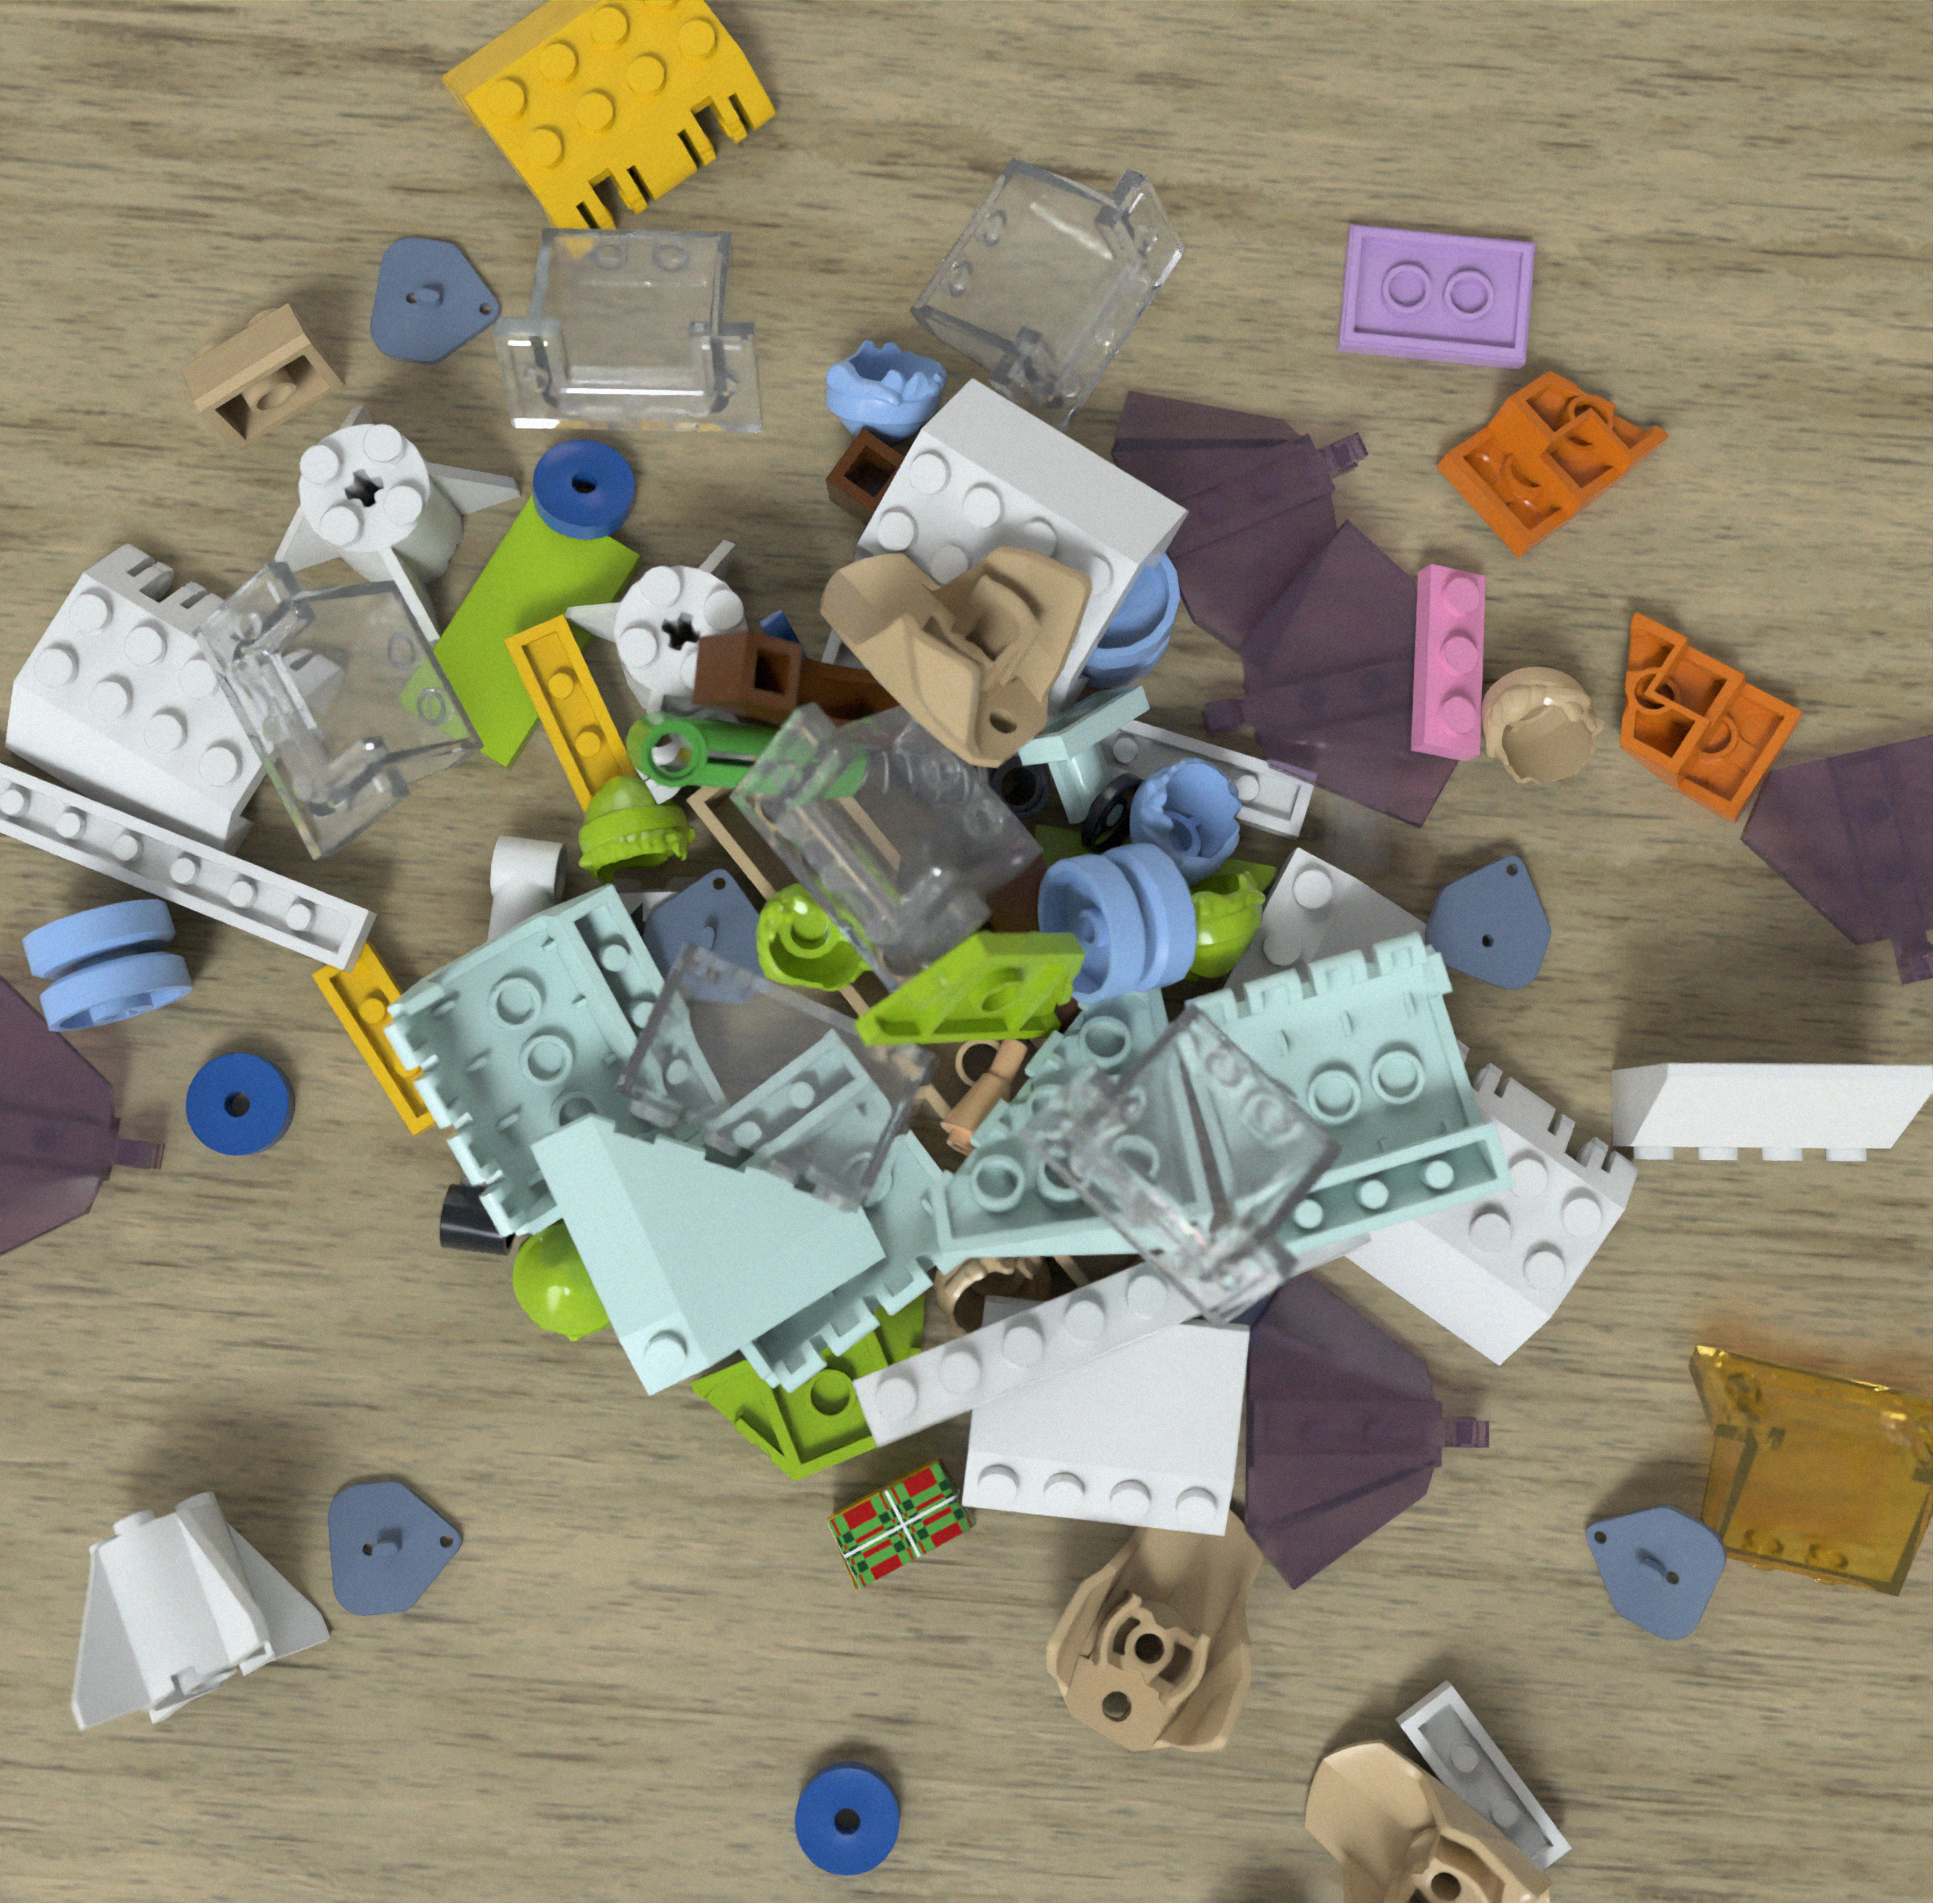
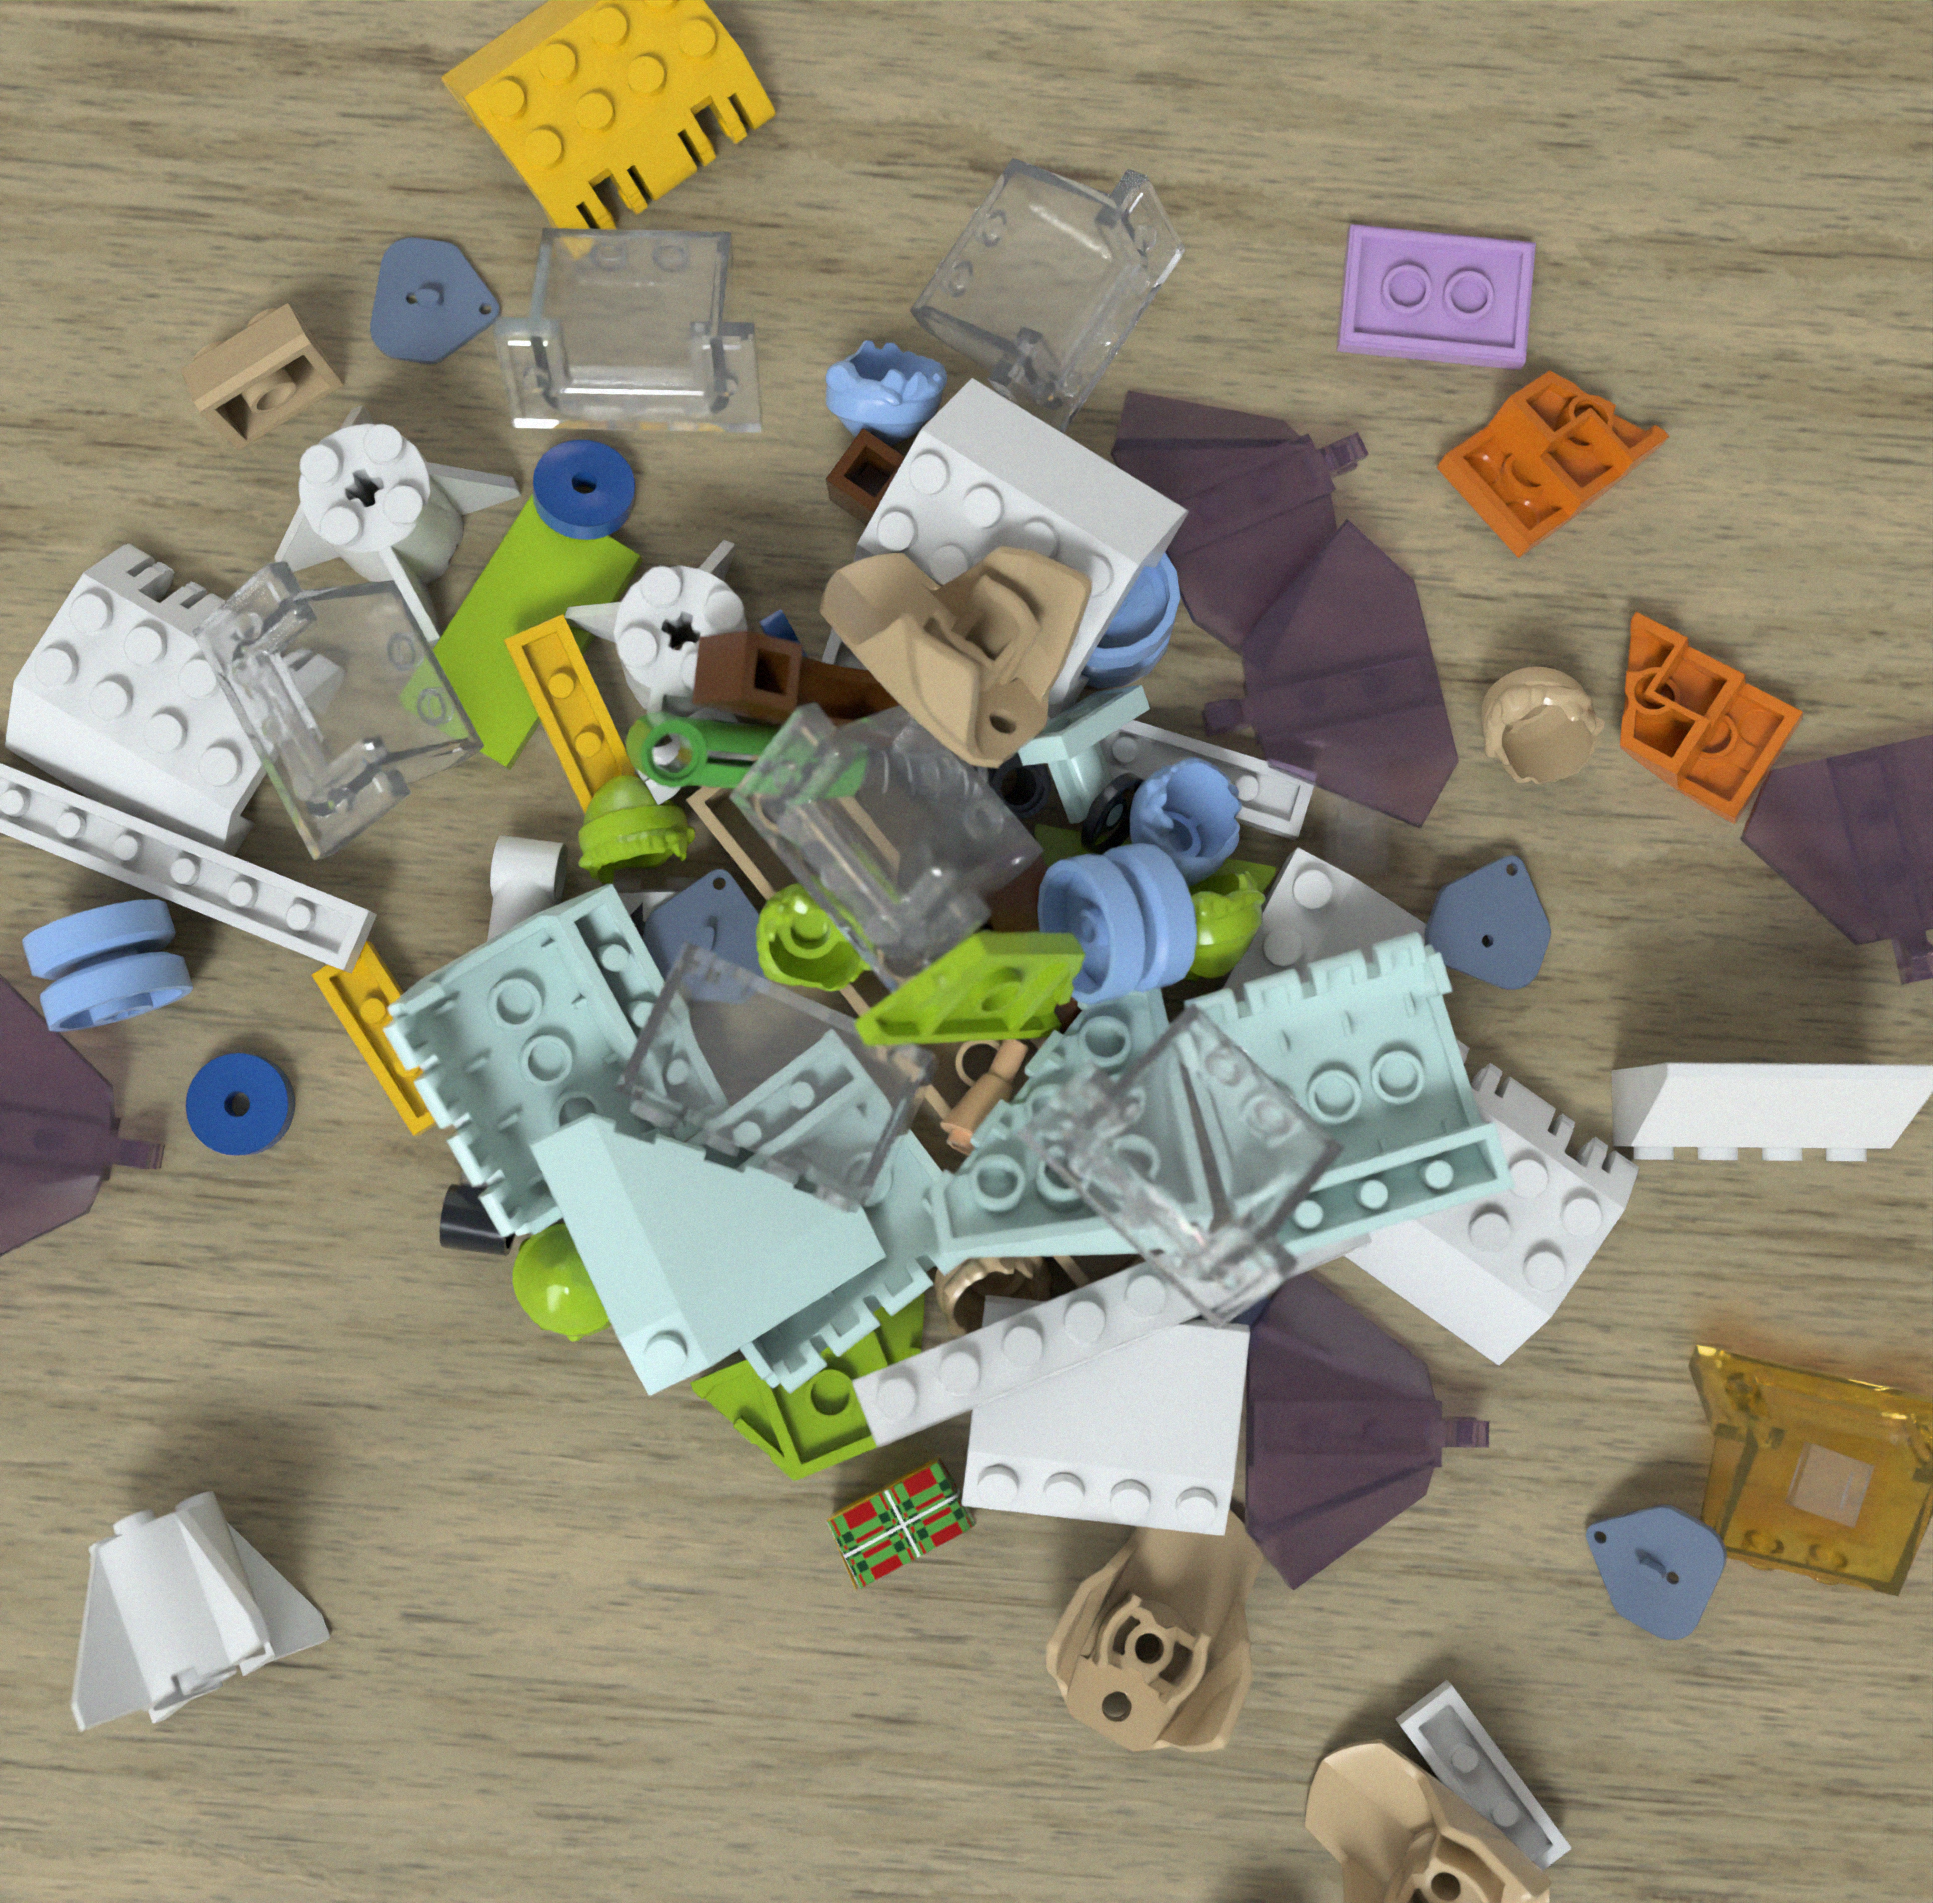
(405, 1549): sand blue piece -> none
(840, 1848): blue piece -> none
(1448, 663): bright pink plate -> none
(1829, 1484): none -> clear tile

